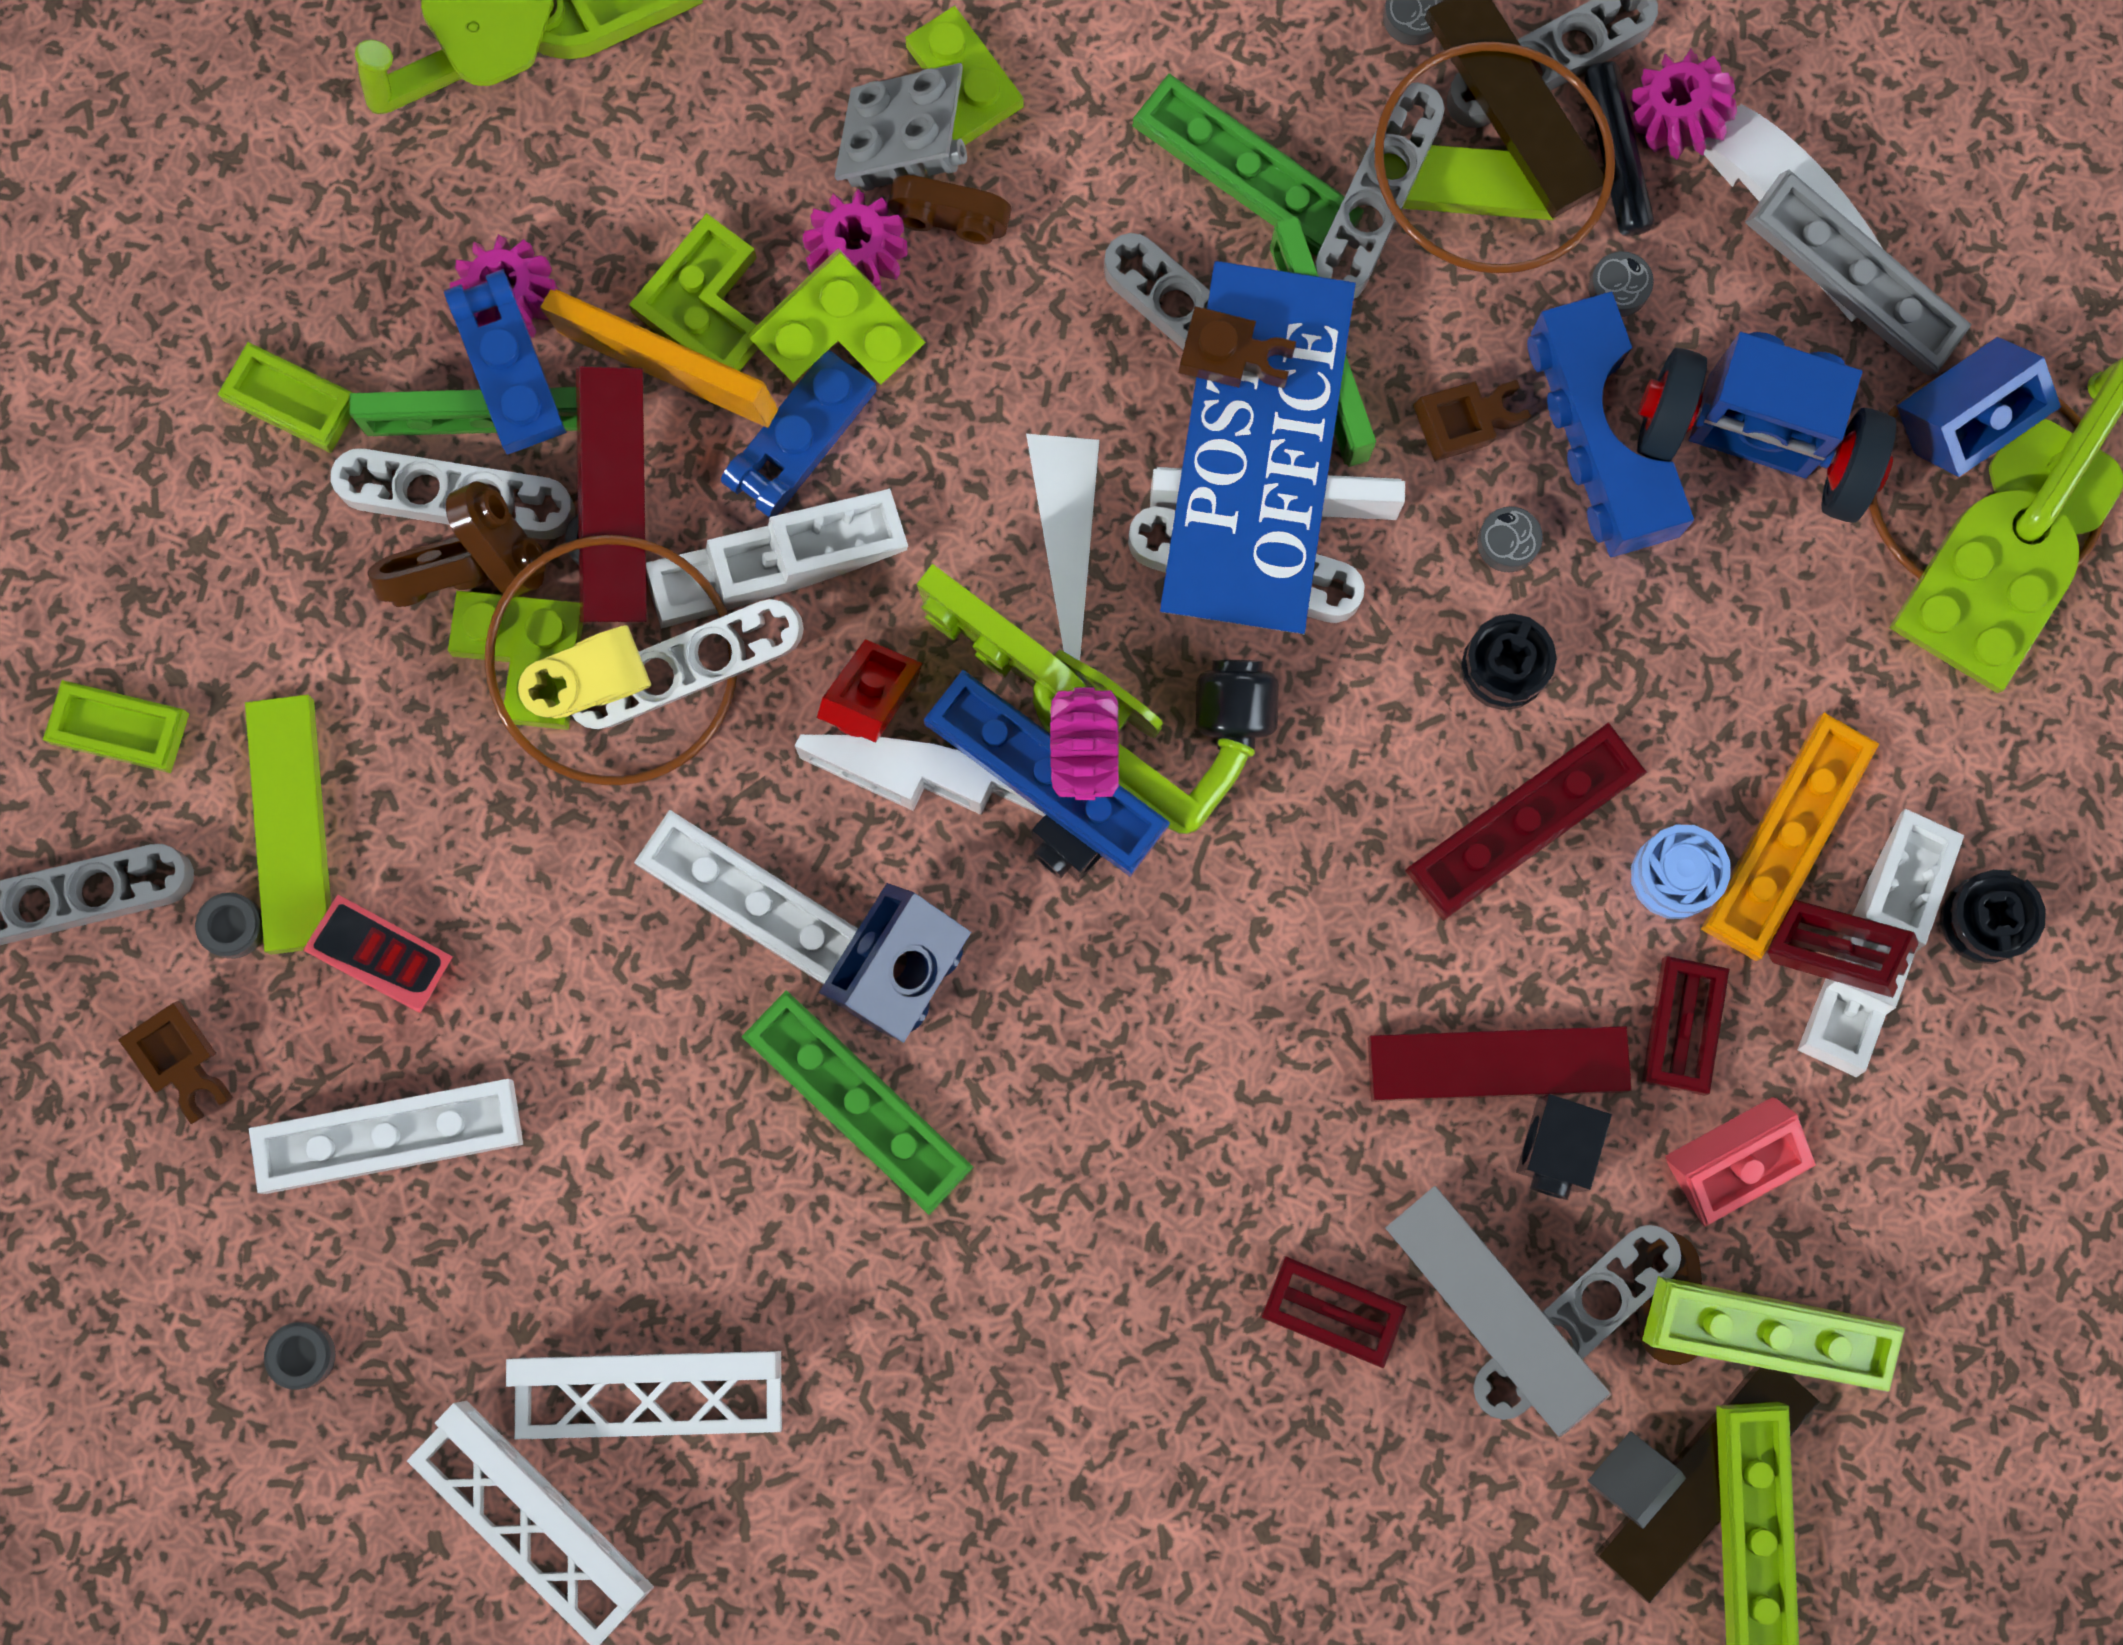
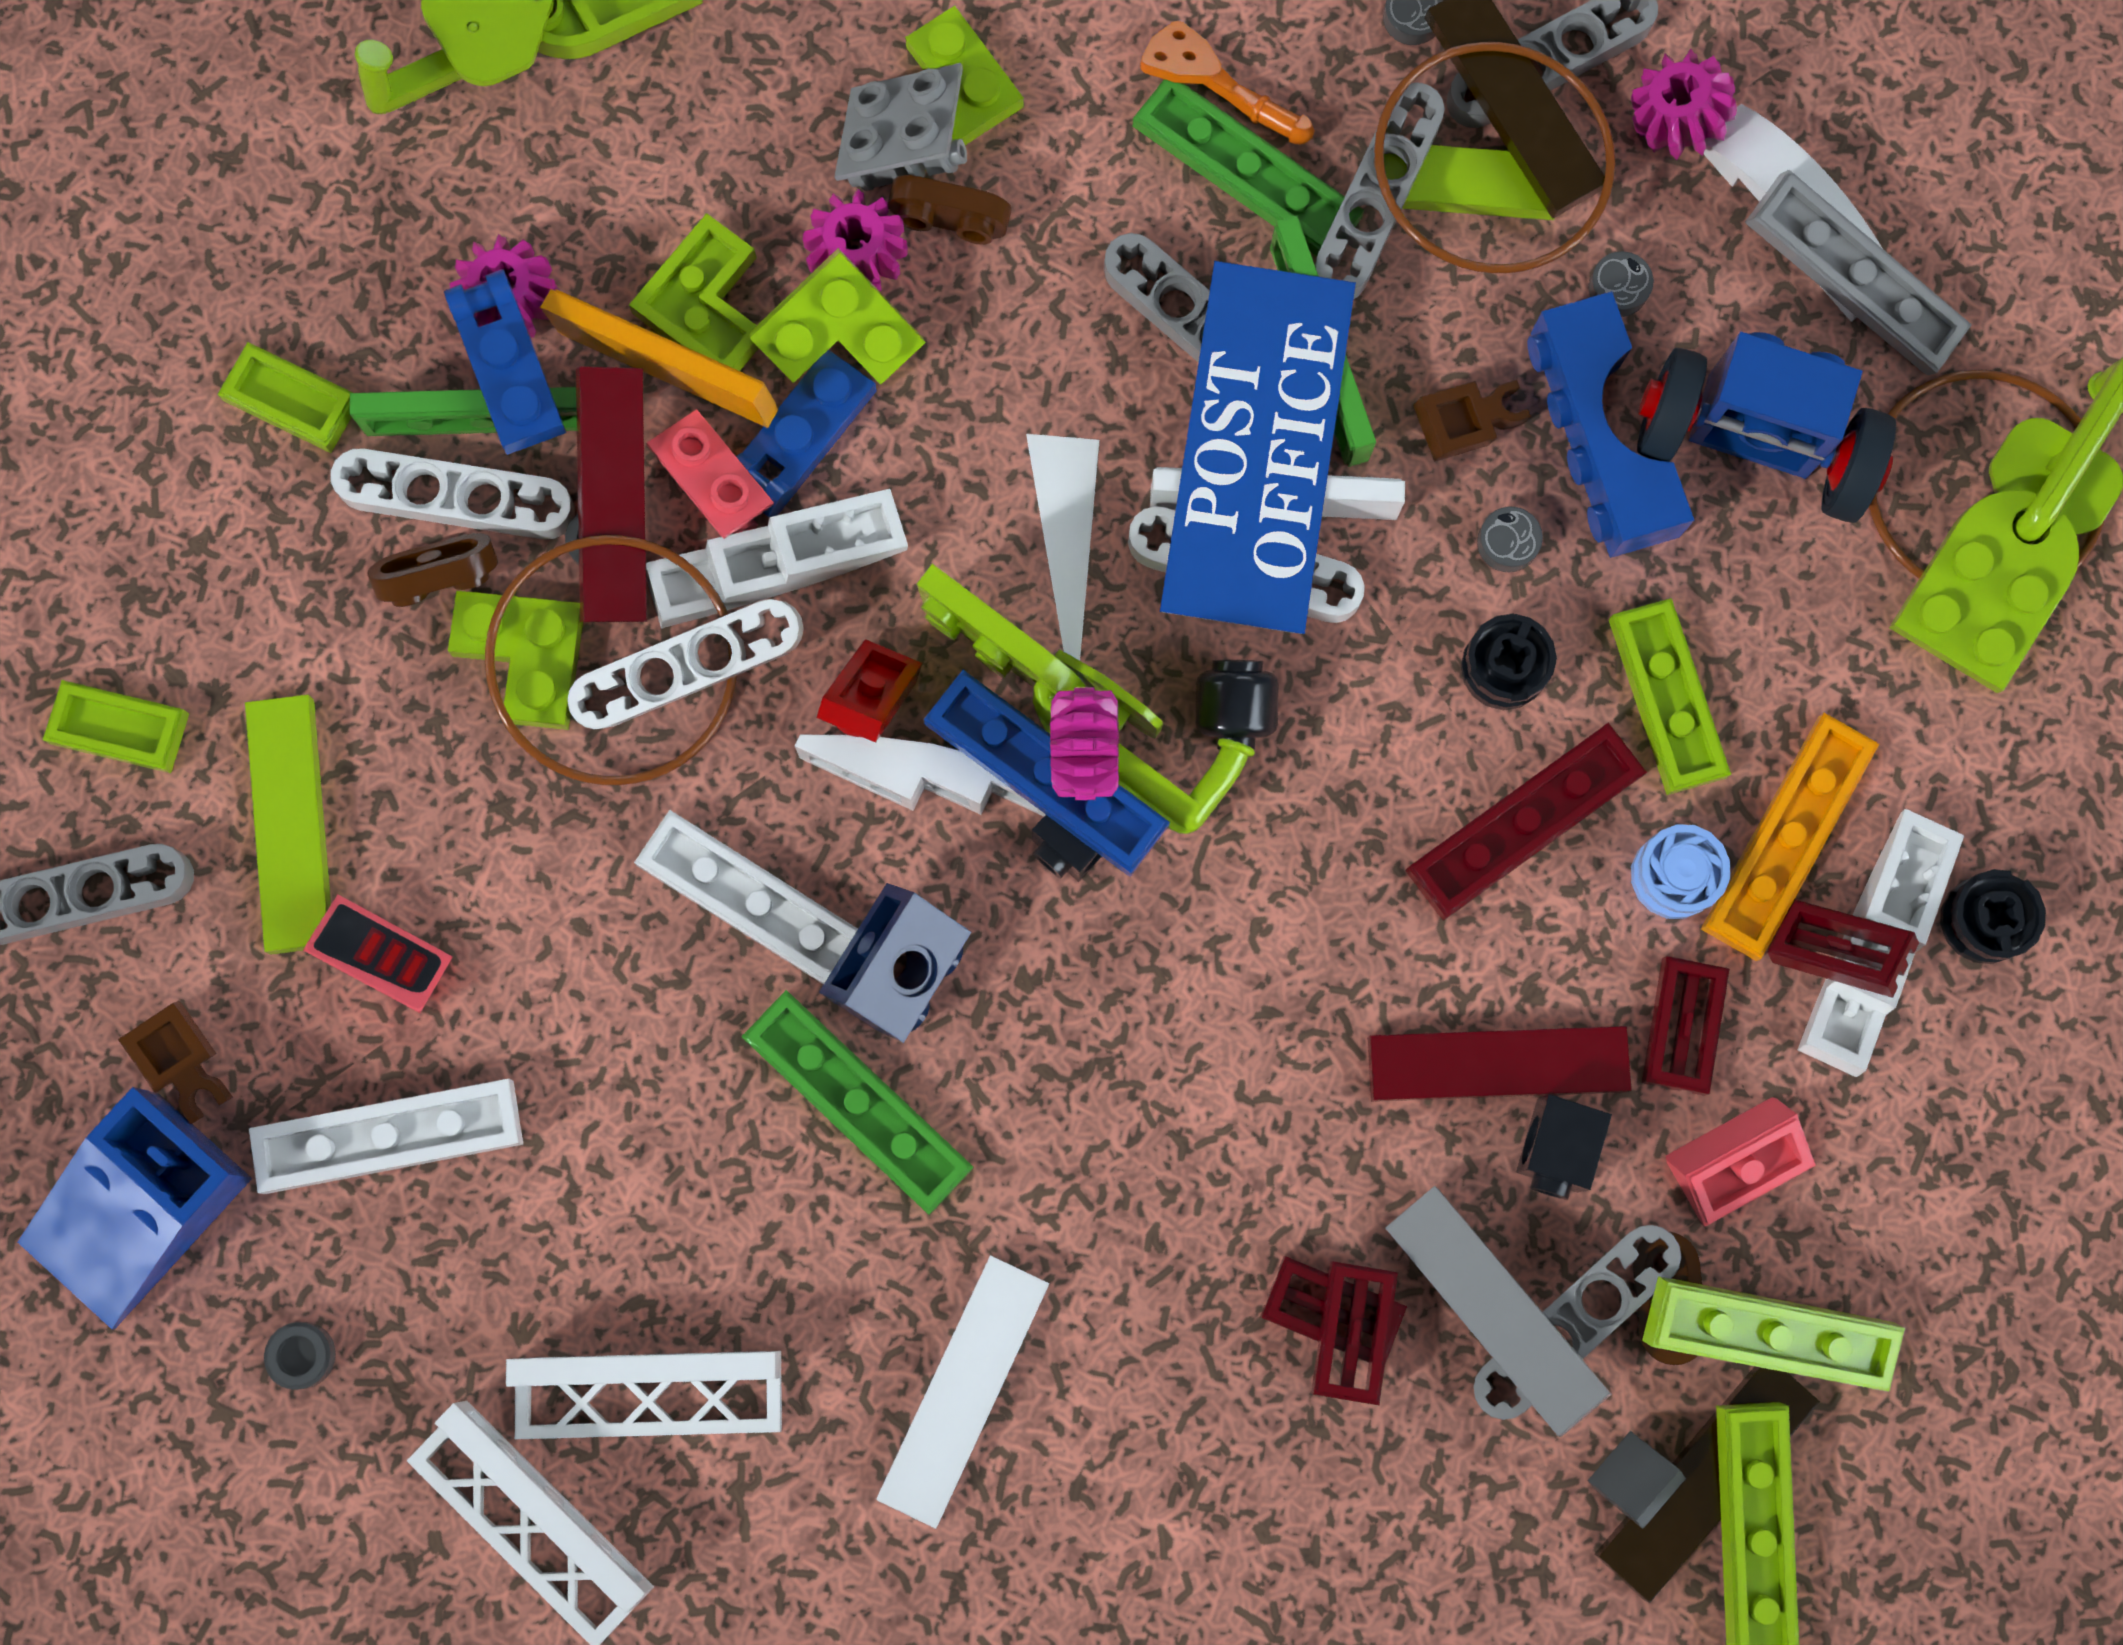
(131, 1204): none -> slope
(229, 925): dark grey tile -> none
(493, 536): reddish brown plate -> none
(594, 671): light yellow piece -> none
(710, 475): none -> coral hinge
(962, 1392): none -> white tile
(1191, 60): none -> orange piece
(1223, 348): reddish brown plate -> none
(1328, 1329): none -> dark red tile
(1629, 186): black axle -> none
(1669, 696): none -> lime tile
(1979, 406): blue brick -> none

